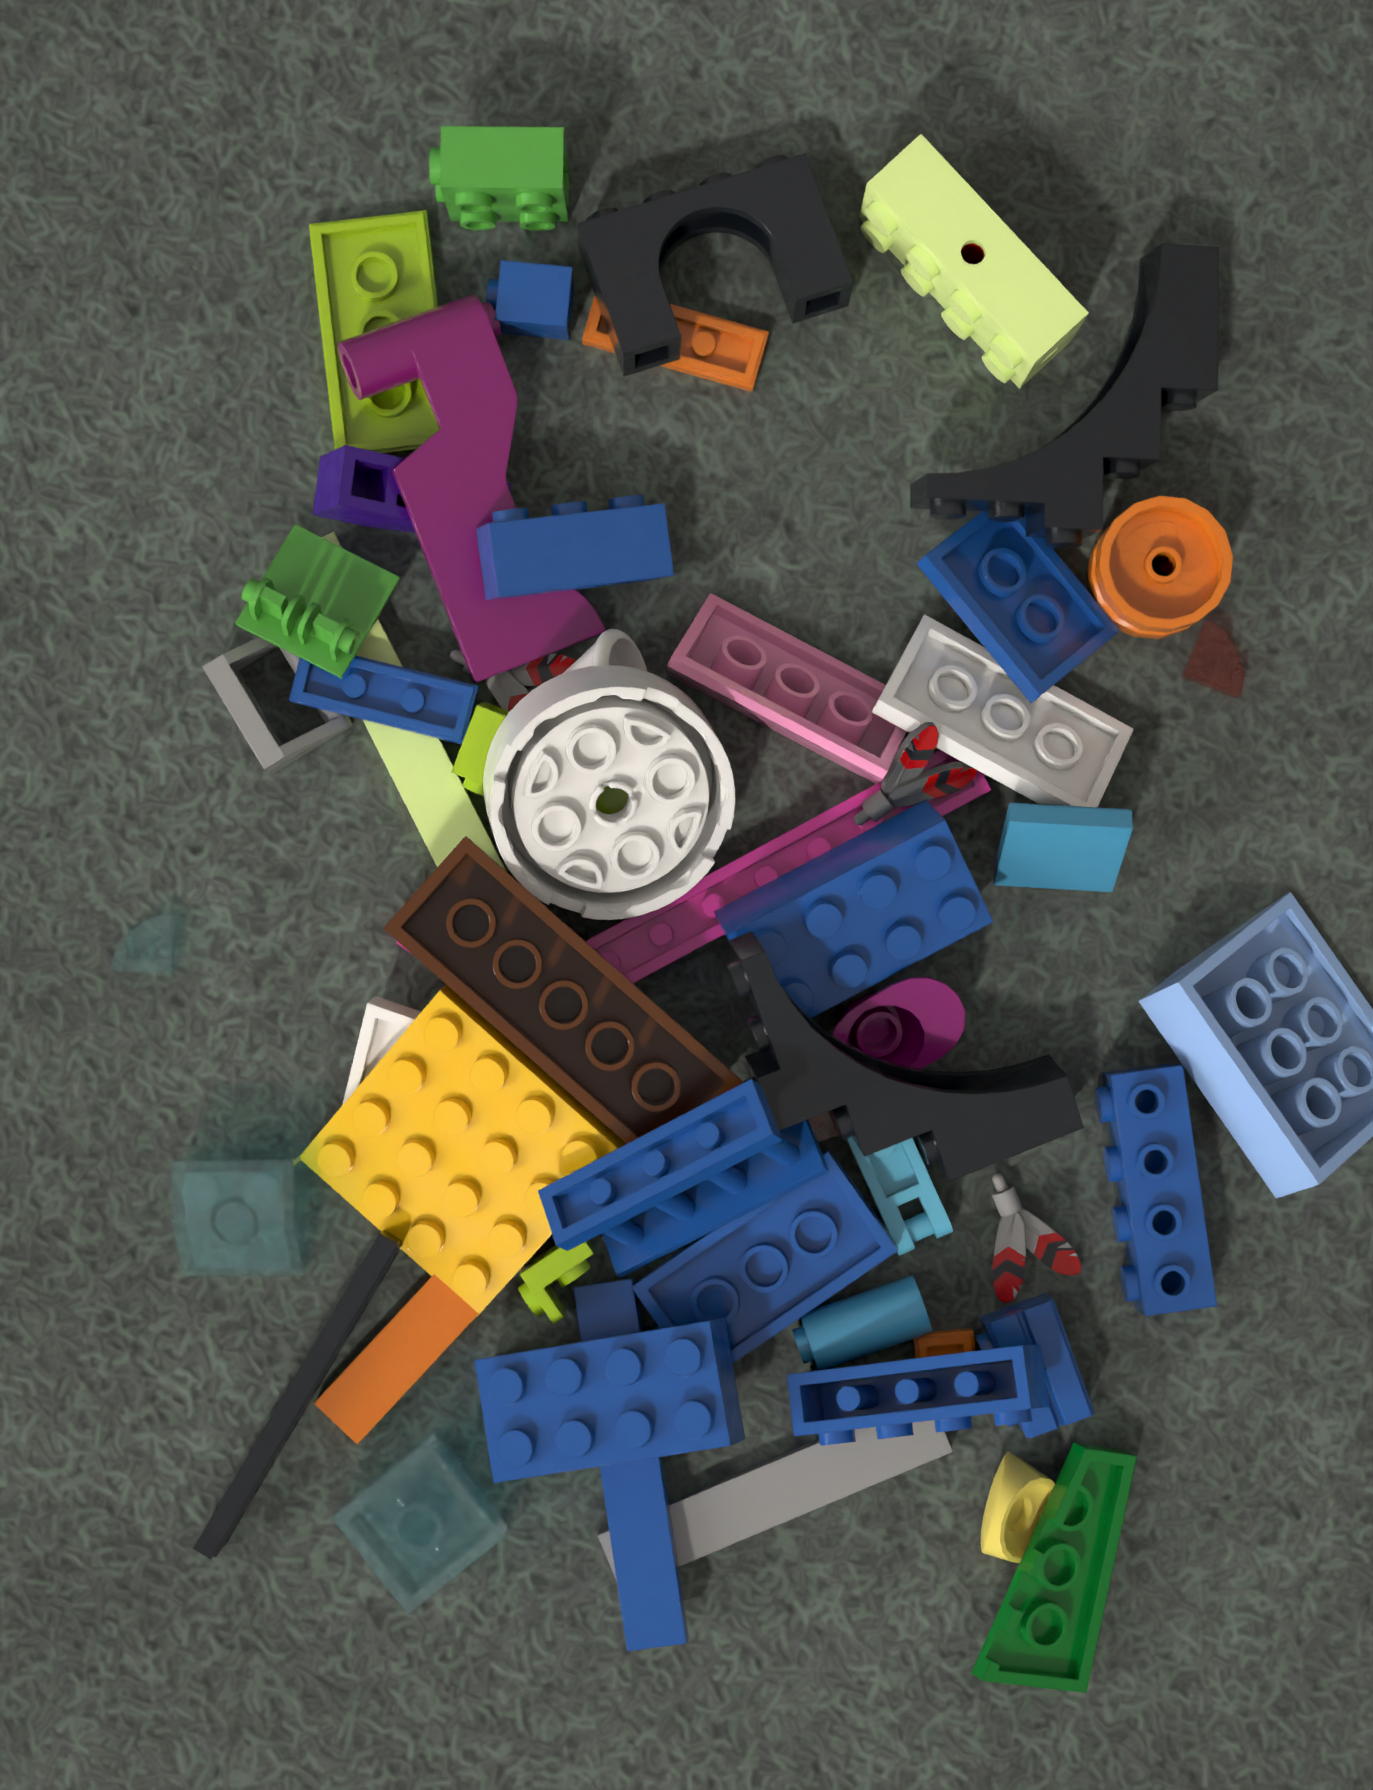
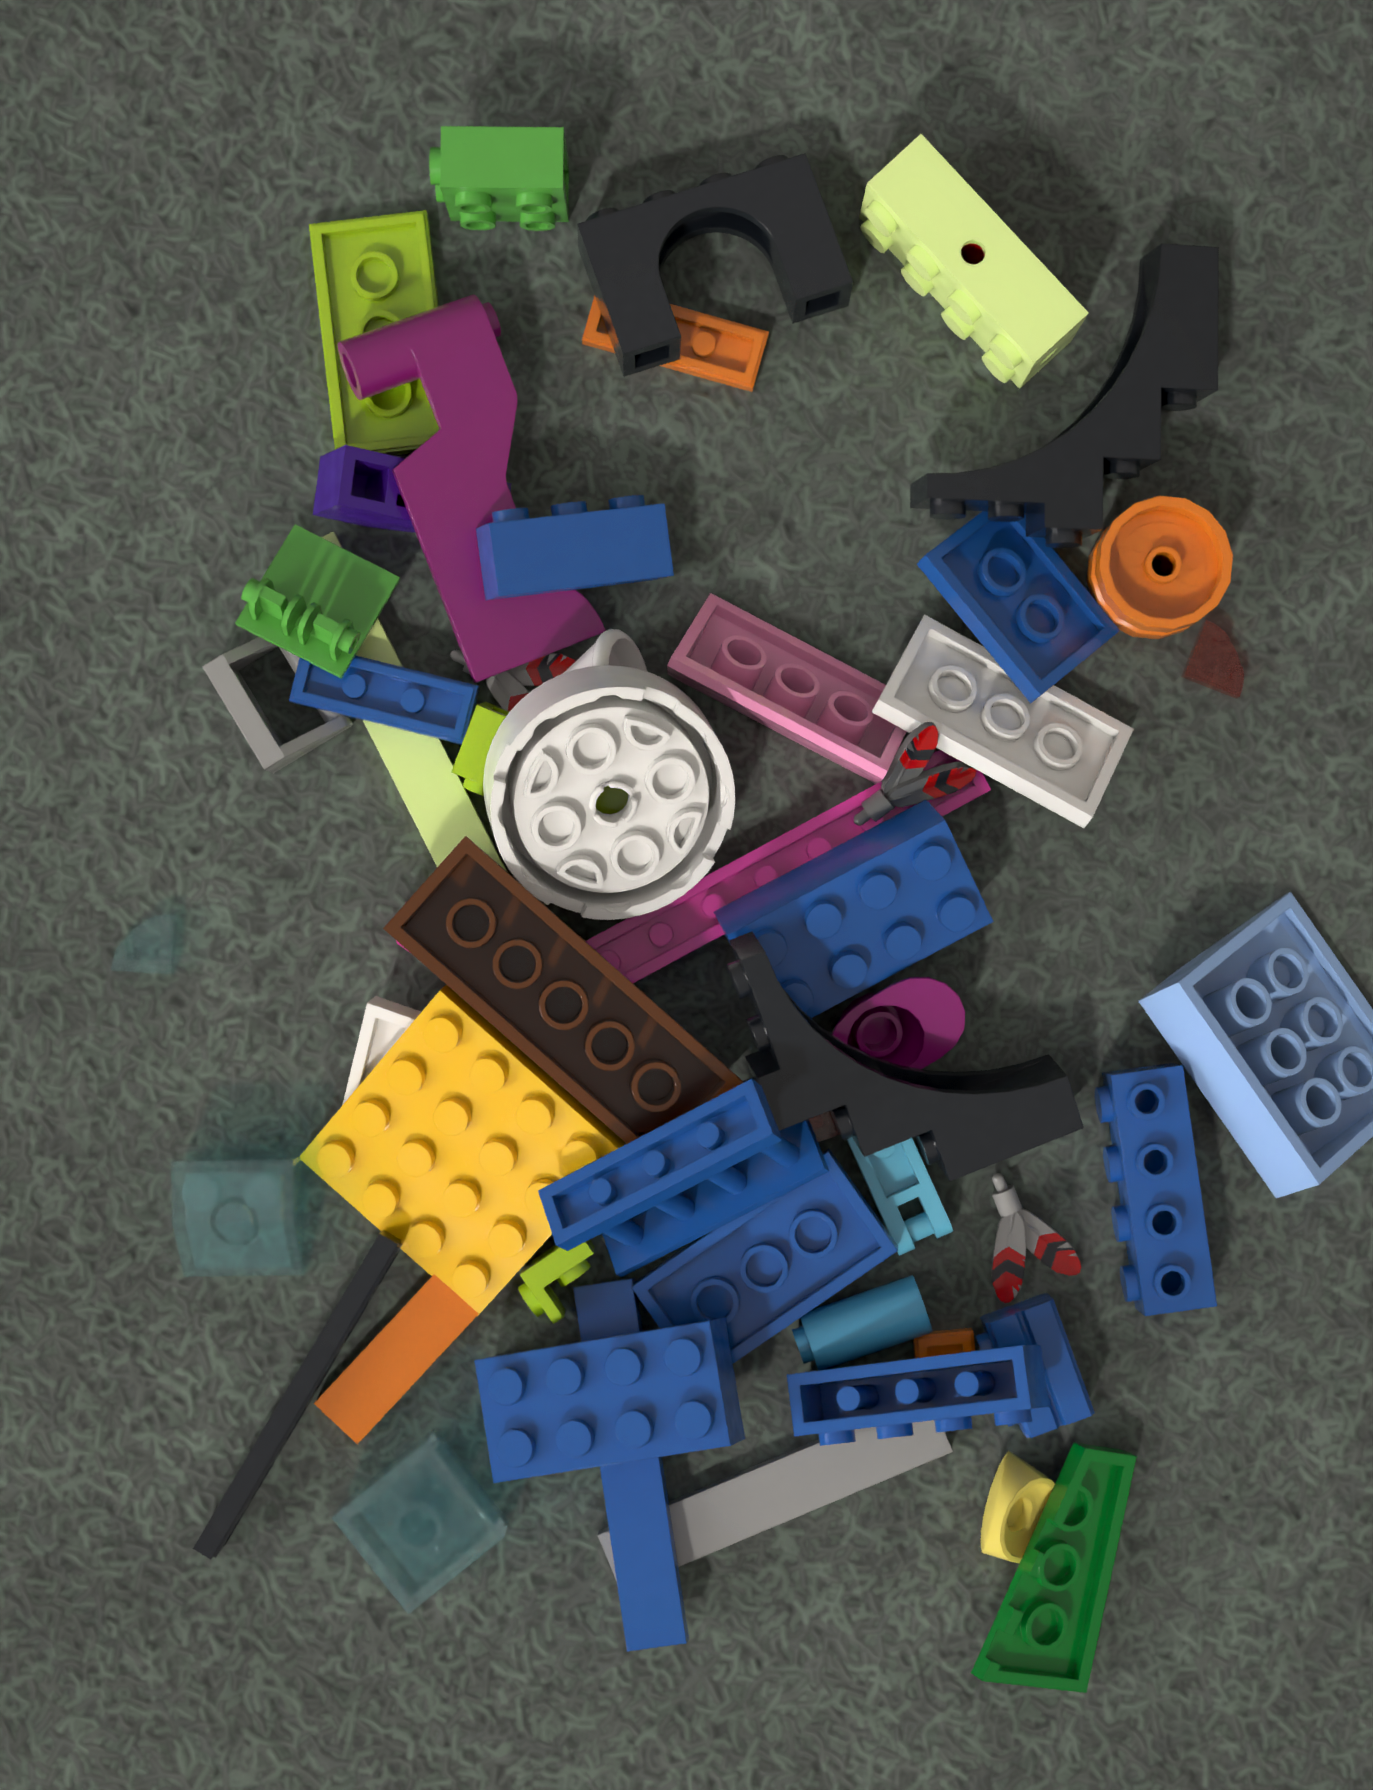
(533, 299): blue brick -> none
(1062, 847): dark azure tile -> none

